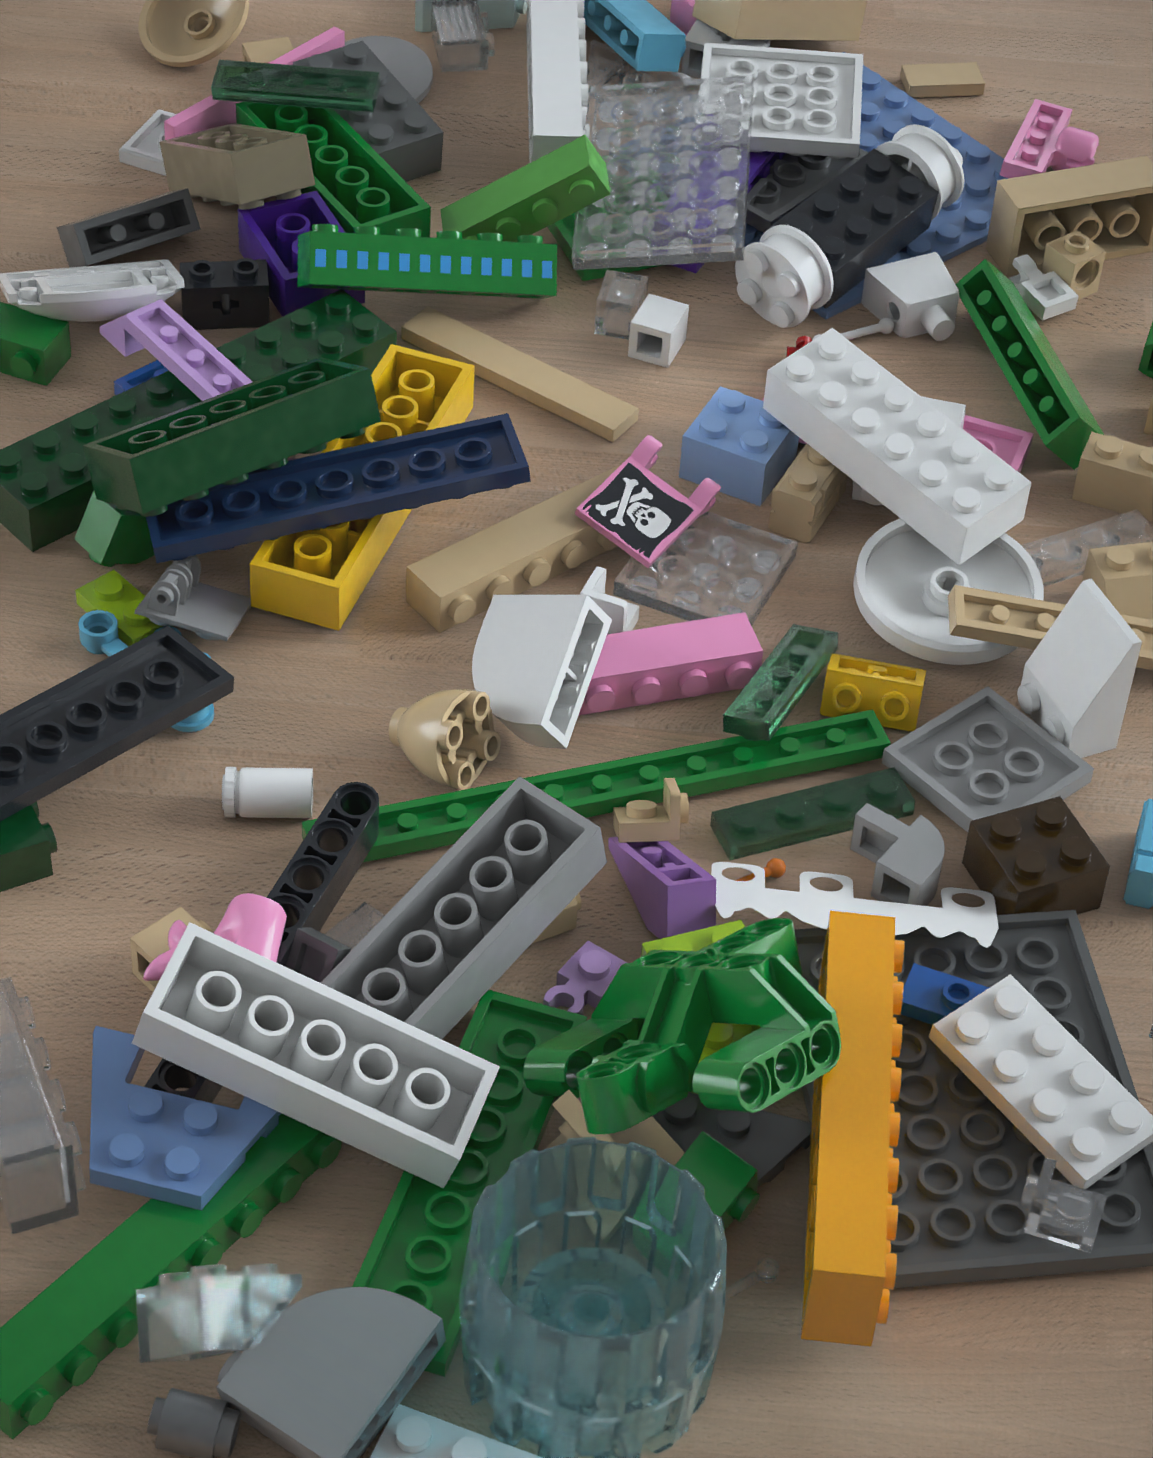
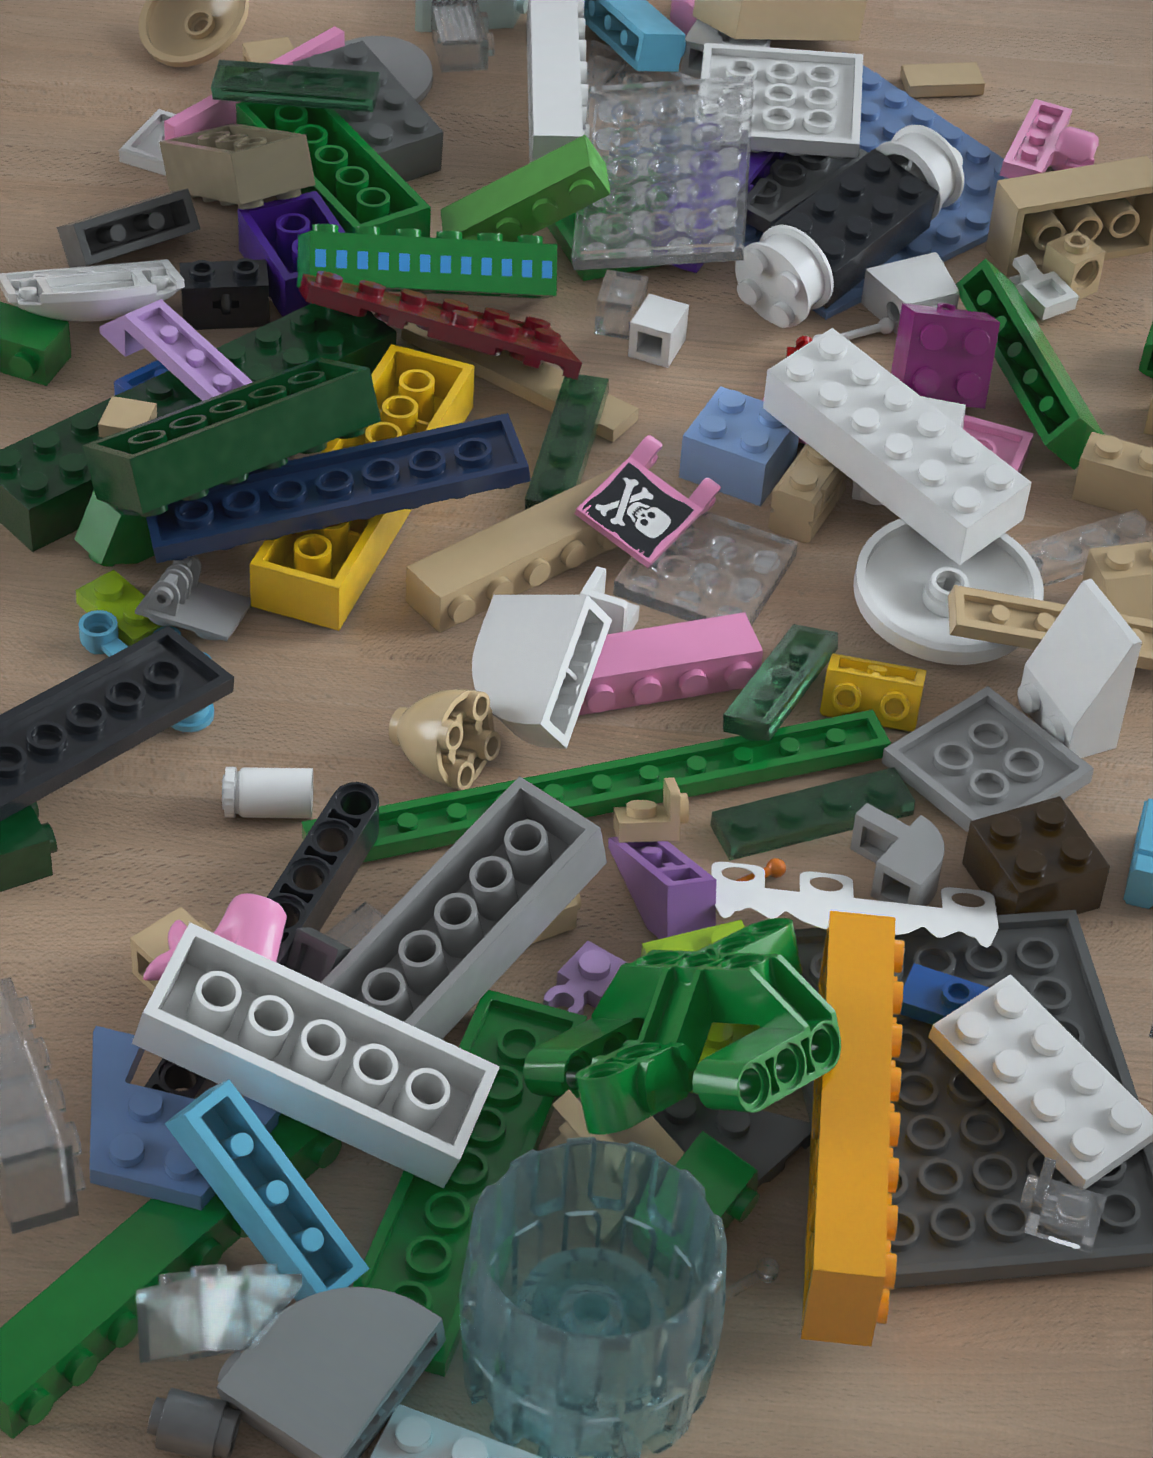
(124, 414): none -> tan tile
(265, 1191): none -> medium azure brick
(449, 322): none -> dark red wing
(568, 438): none -> clear green plate
(946, 353): none -> magenta brick

